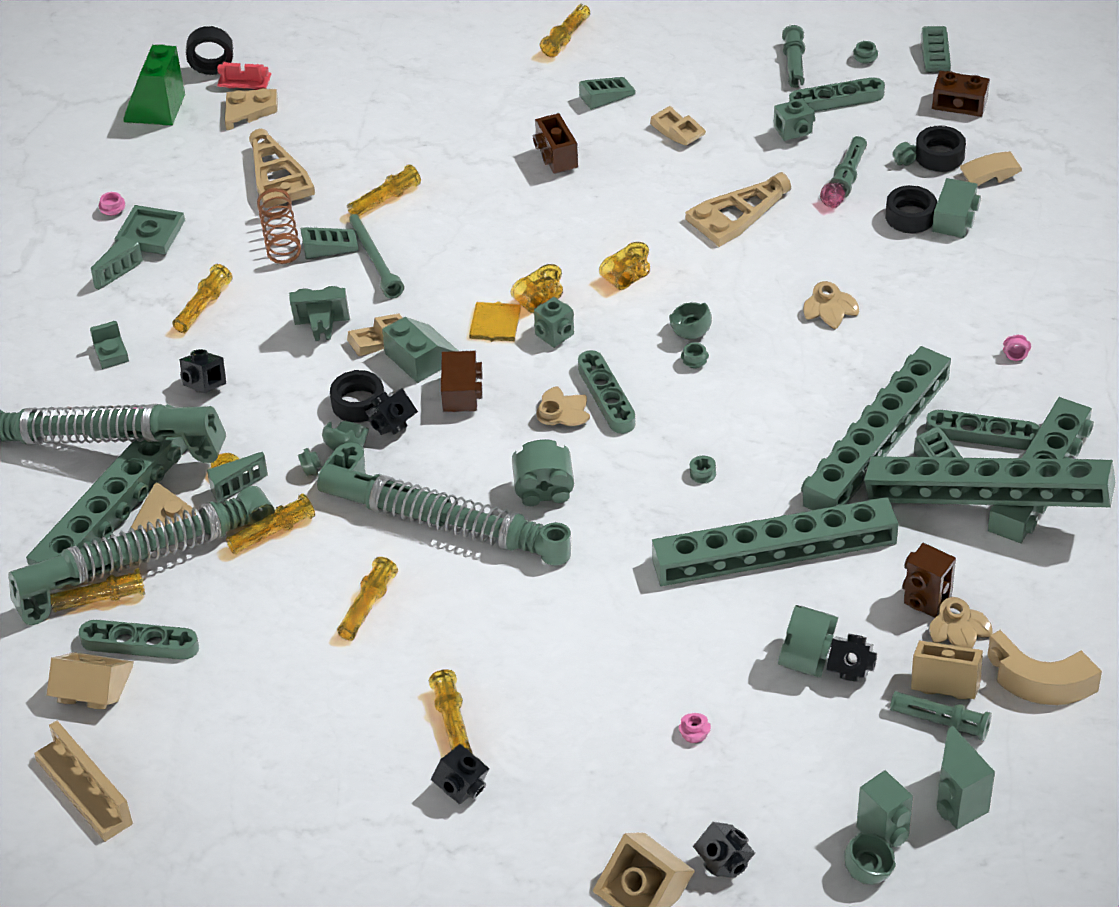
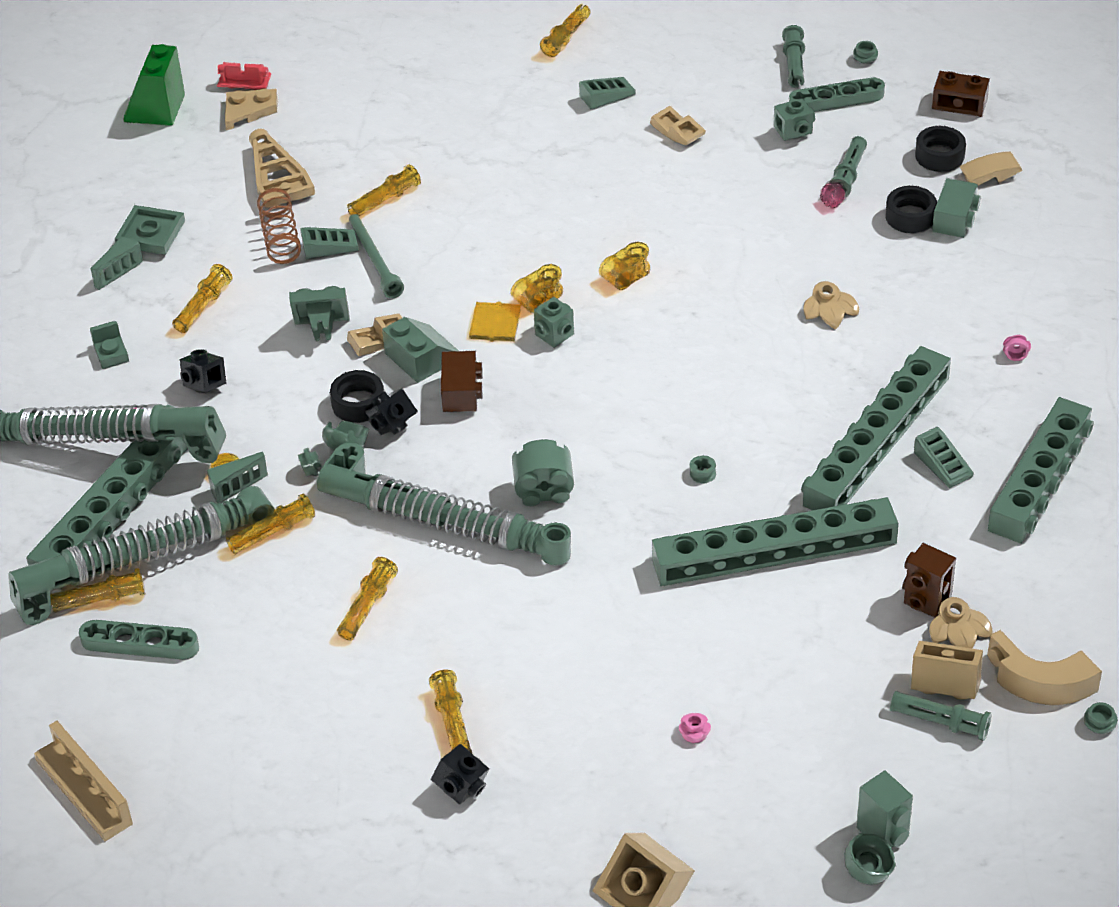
(87, 679): tan slope -> none
(111, 203): bright pink plate -> none
(158, 505): tan wing -> none
(213, 35): black tyre -> none
(556, 143): reddish brown brick -> none
(562, 409): tan plate -> none
(603, 392): sand green beam -> none
(691, 320): sand green hair -> none
(694, 355): sand green plate -> none
(720, 228): tan plate -> none
(724, 850): black brick -> none
(808, 640): sand green brick -> none
(840, 661): black brick -> none
(904, 154): sand green plate -> none
(935, 47): sand green slope -> none
(964, 782): sand green slope -> none
(983, 426): sand green beam -> none
(991, 481): sand green brick -> none
(1100, 718): none -> sand green plate

